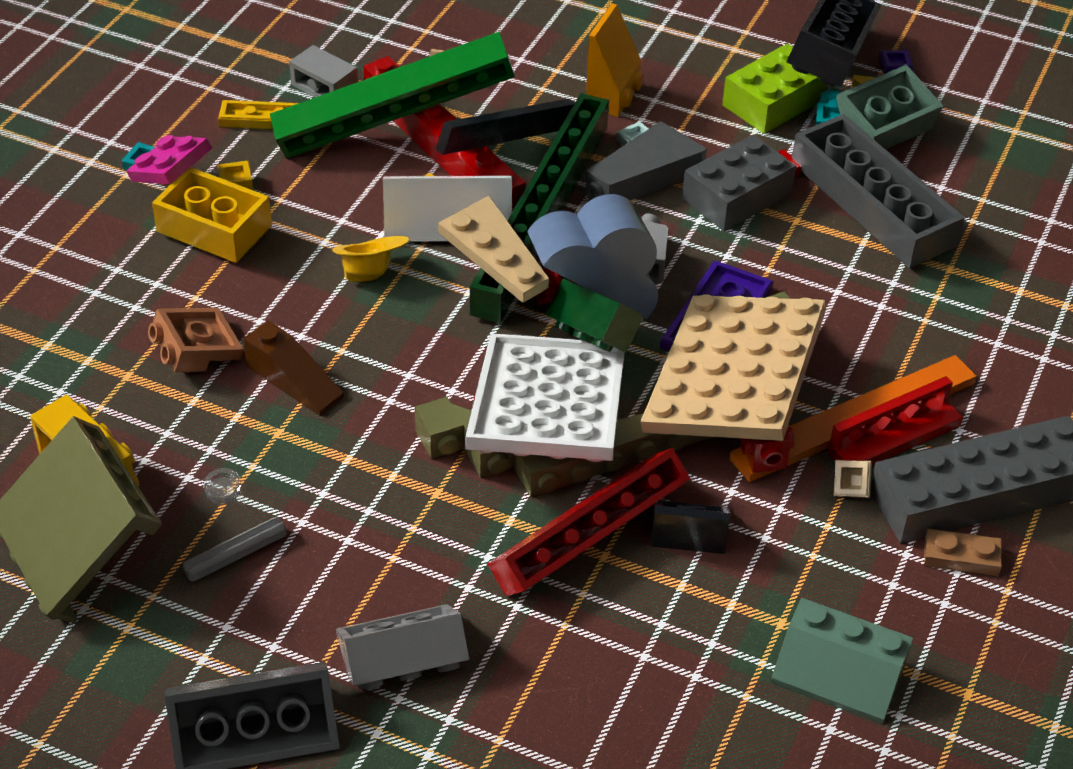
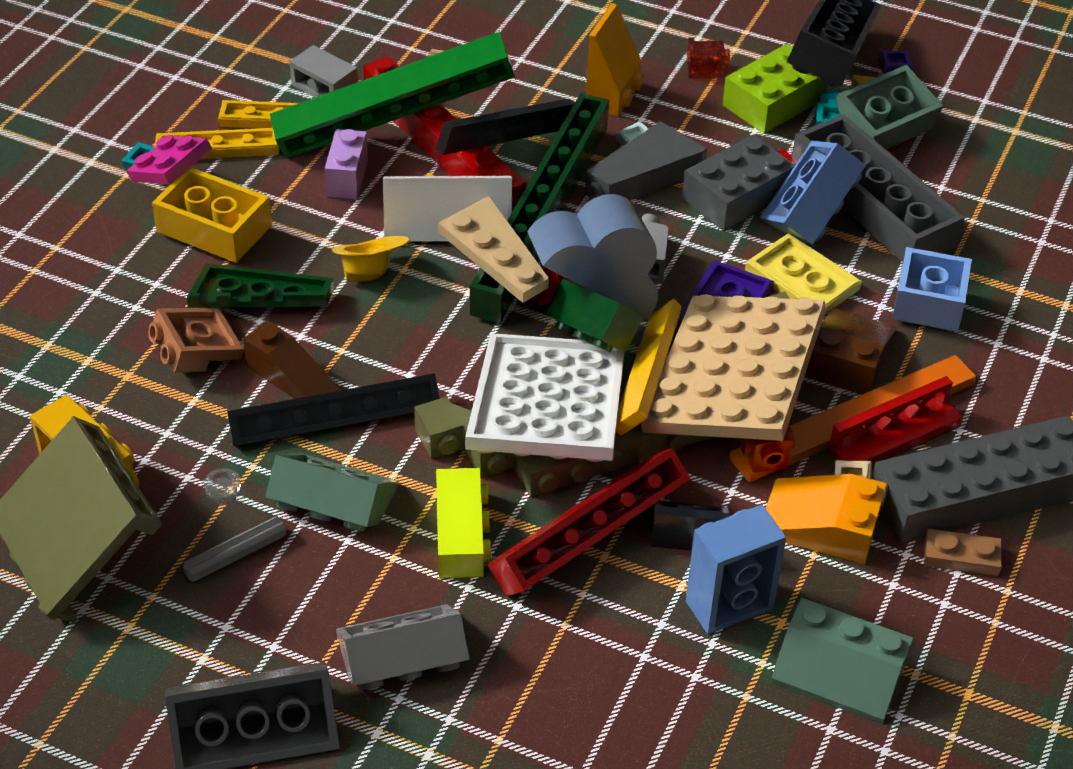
(235, 142): none -> yellow tile
(236, 173): yellow plate -> none
(246, 287): none -> dark green wing
(330, 490): none -> sand green slope
(331, 409): none -> black plate
(346, 164): none -> lavender brick
(462, 523): none -> neon yellow brick
(647, 367): none -> yellow tile
(706, 58): none -> clear red brick
(735, 568): none -> medium blue brick
(803, 272): none -> light yellow tile
(813, 191): none -> medium blue slope
(828, 513): none -> light orange slope
(850, 351): none -> reddish brown slope
(932, 289): none -> light blue brick

